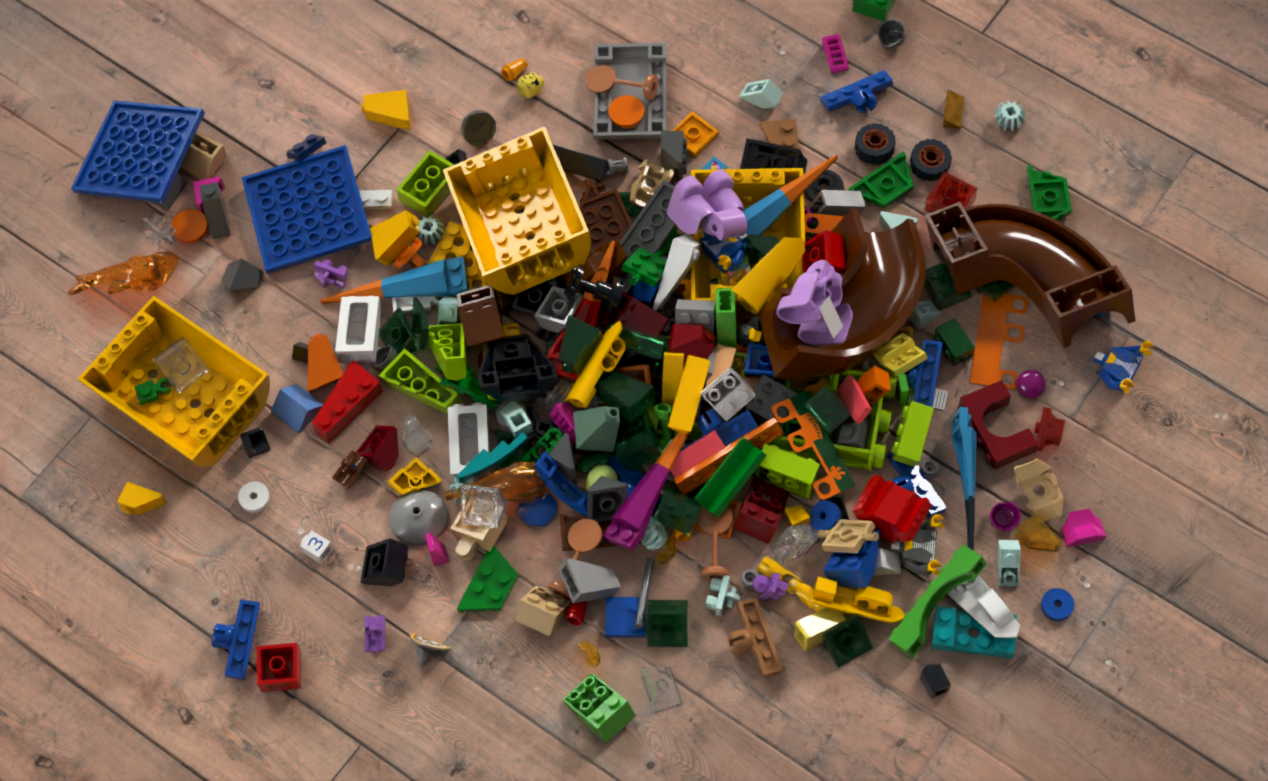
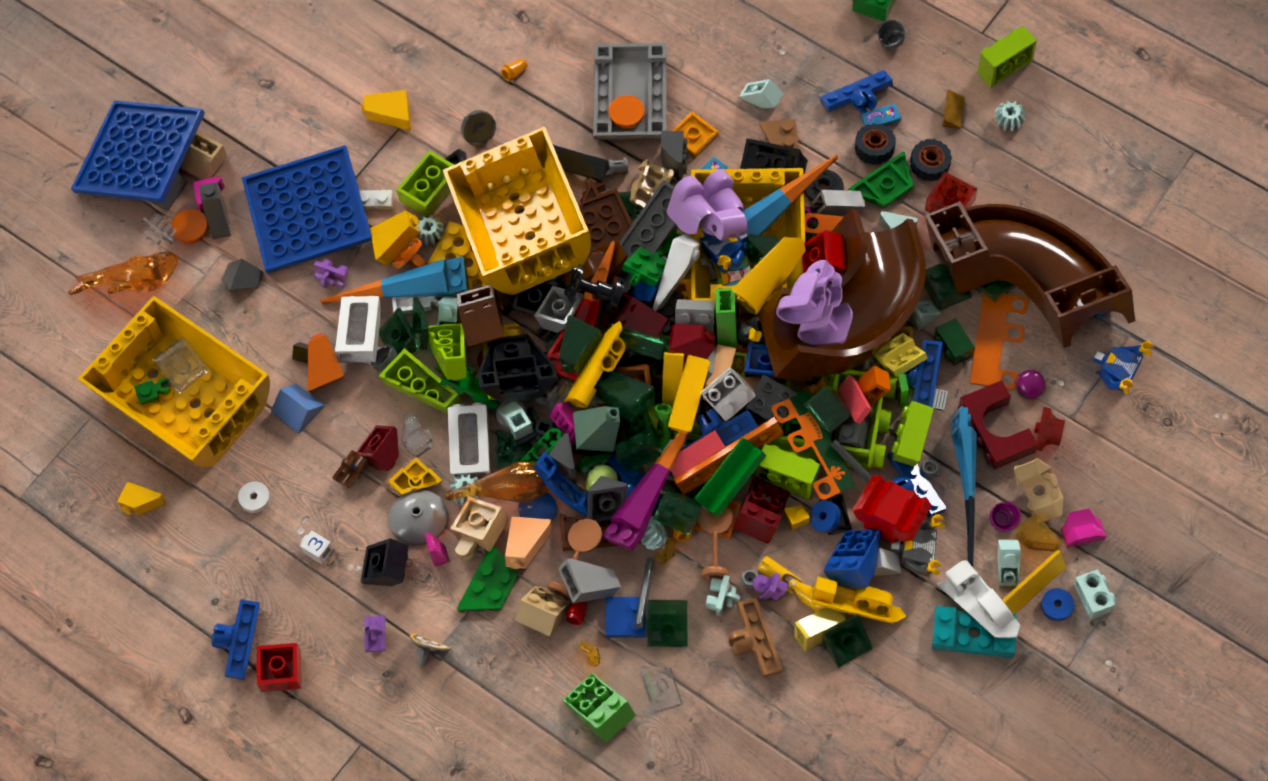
(255, 442): black panel -> none
(306, 147): dark blue plate -> none
(347, 400): red wedge -> none
(482, 506): clear slope -> none
(484, 461): teal slope -> none
(525, 540): none -> light nougat slope
(530, 85): light yellow head -> none
(603, 78): nougat piece -> none
(711, 269): none -> light grey piece
(734, 279): clear yellow arm -> none
(794, 543): clear torso -> none
(830, 43): dark pink slope -> none
(831, 317): white sticker -> none
(848, 536): tan plate -> none
(850, 460): none -> dark grey bar
(885, 115): none -> dark azure tile
(935, 680): black brick -> none
(962, 568): bright green arch -> none
(1006, 56): none -> lime brick
(1035, 582): none -> yellow slope
(1049, 194): green wing -> none
(1089, 595): none -> light aqua brick

